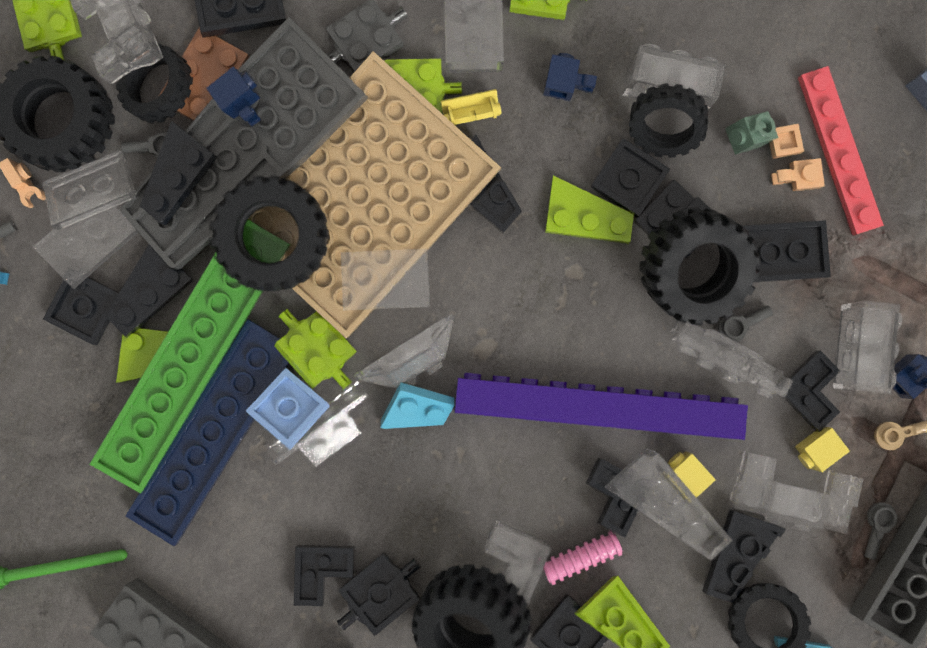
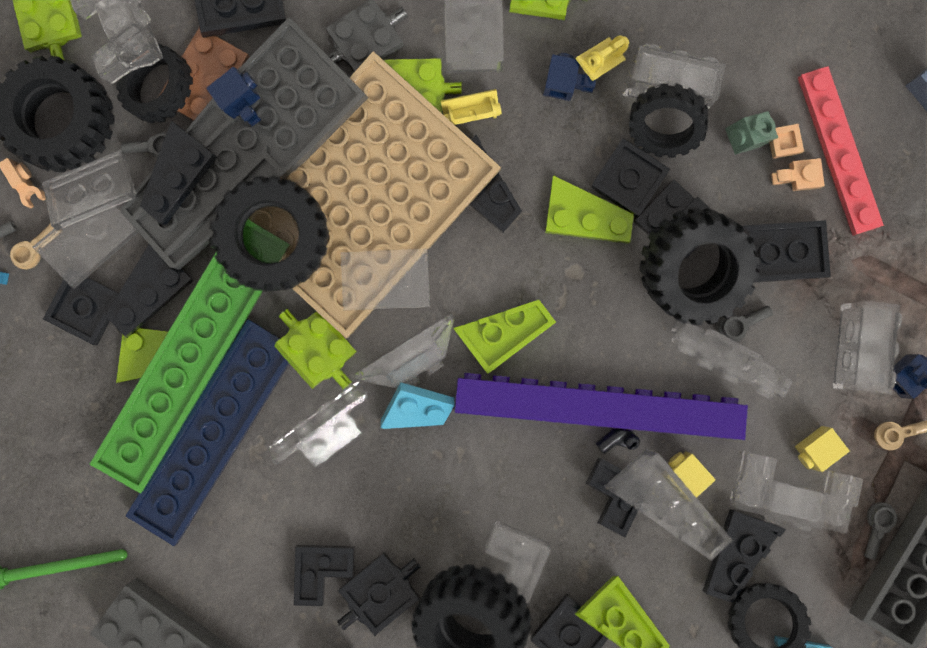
(23, 253): none -> tan plate
(287, 408): light blue plate -> none
(505, 333): none -> lime wing
(582, 557): bright pink piece -> none
(603, 56): none -> light yellow hinge
(619, 437): none -> black arm
(806, 389): black plate -> none

